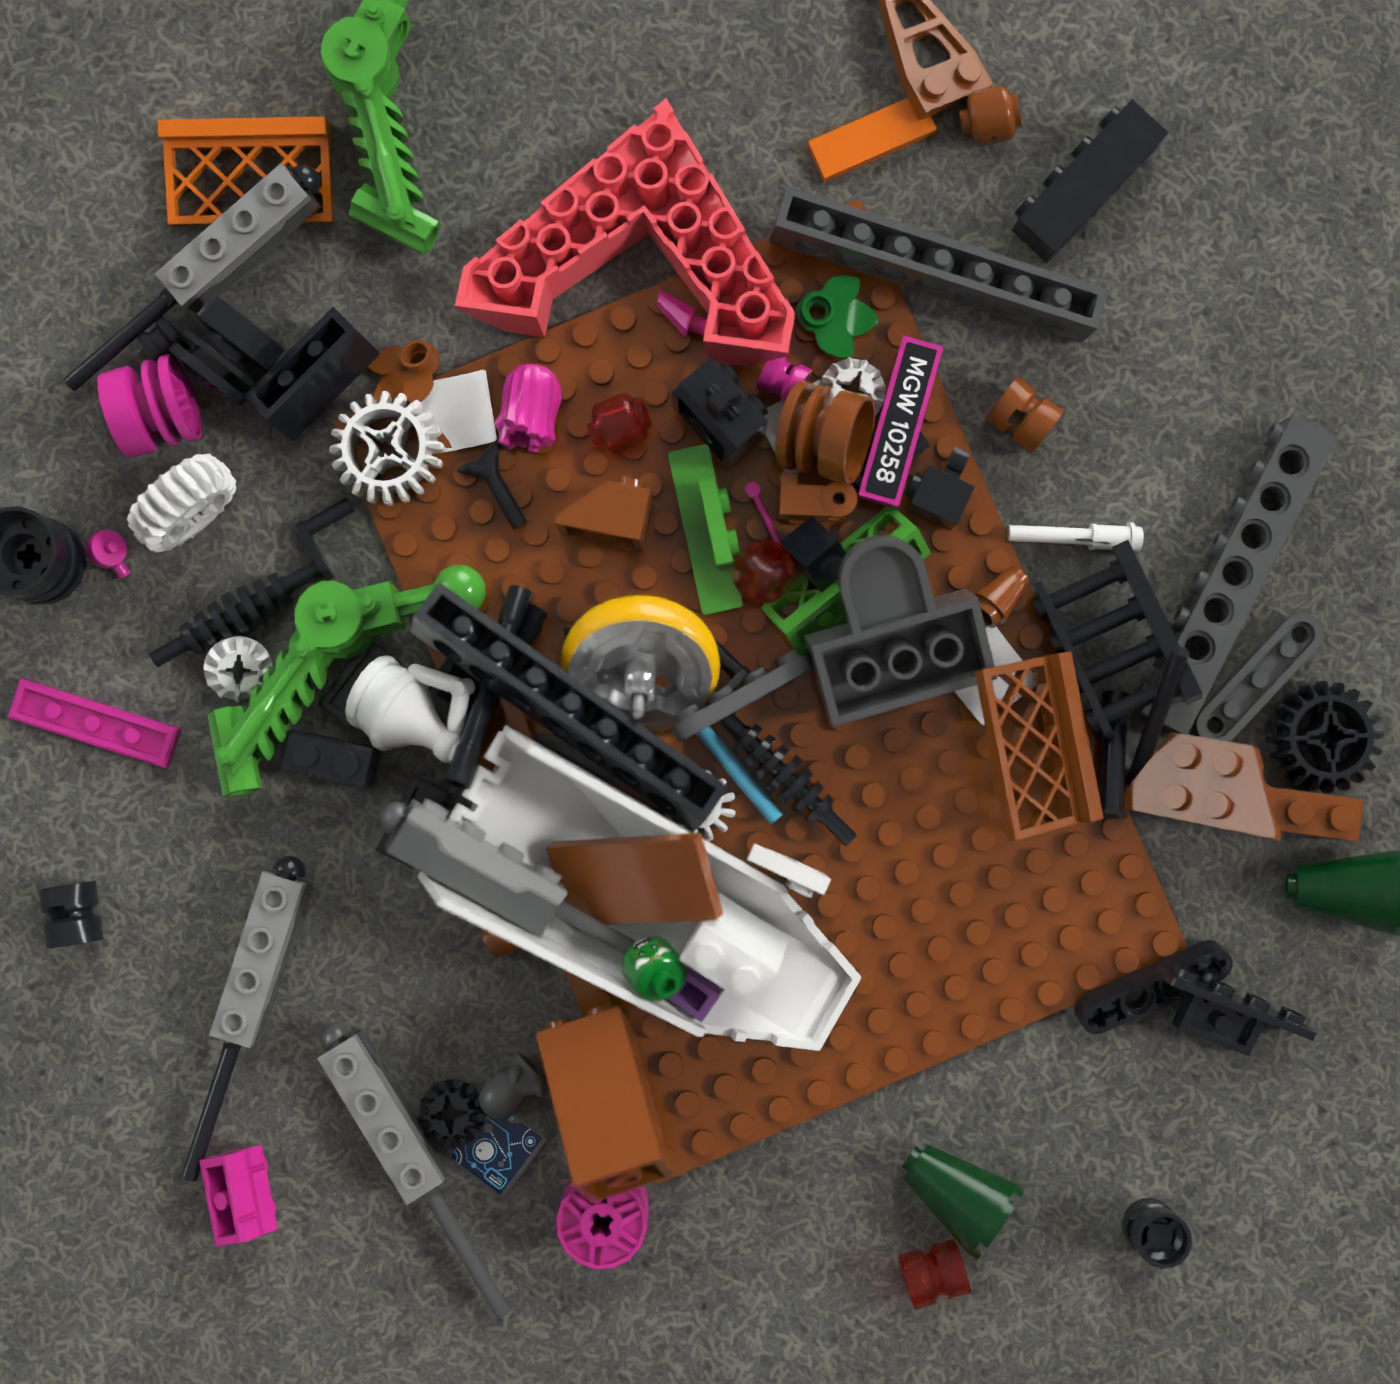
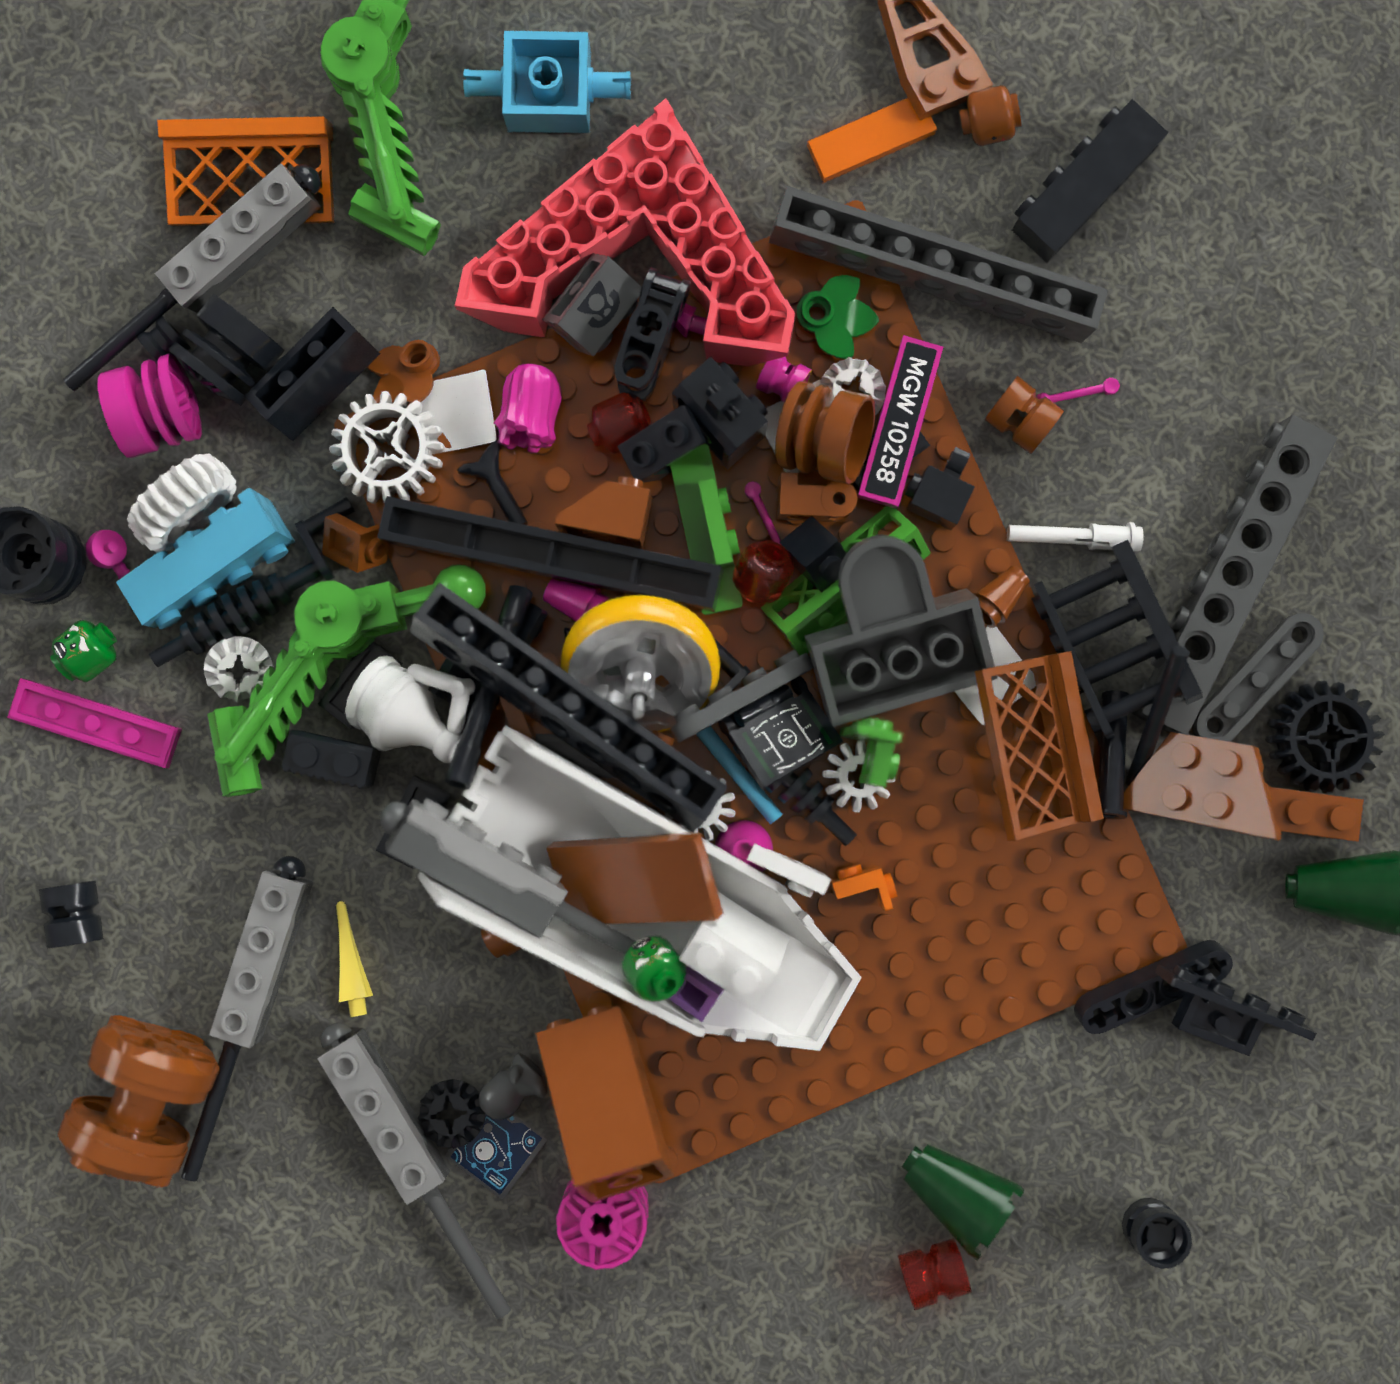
(84, 650): none -> green head
(129, 1132): none -> dark orange piece
(207, 561): none -> medium azure wedge
(238, 1195): dark pink brick -> none
(352, 977): none -> light yellow piece
(353, 544): none -> dark orange bracket
(542, 56): none -> medium azure brick
(550, 553): none -> black brick
(572, 598): none -> dark pink cone
(594, 305): none -> dark grey brick
(657, 312): none -> black piece
(661, 444): none -> black bracket
(740, 839): none -> dark pink brick
(780, 732): none -> black piece
(841, 775): none -> white gear
(855, 880): none -> orange bracket
(879, 760): none -> bright green bracket
(1109, 387): none -> dark pink hinge

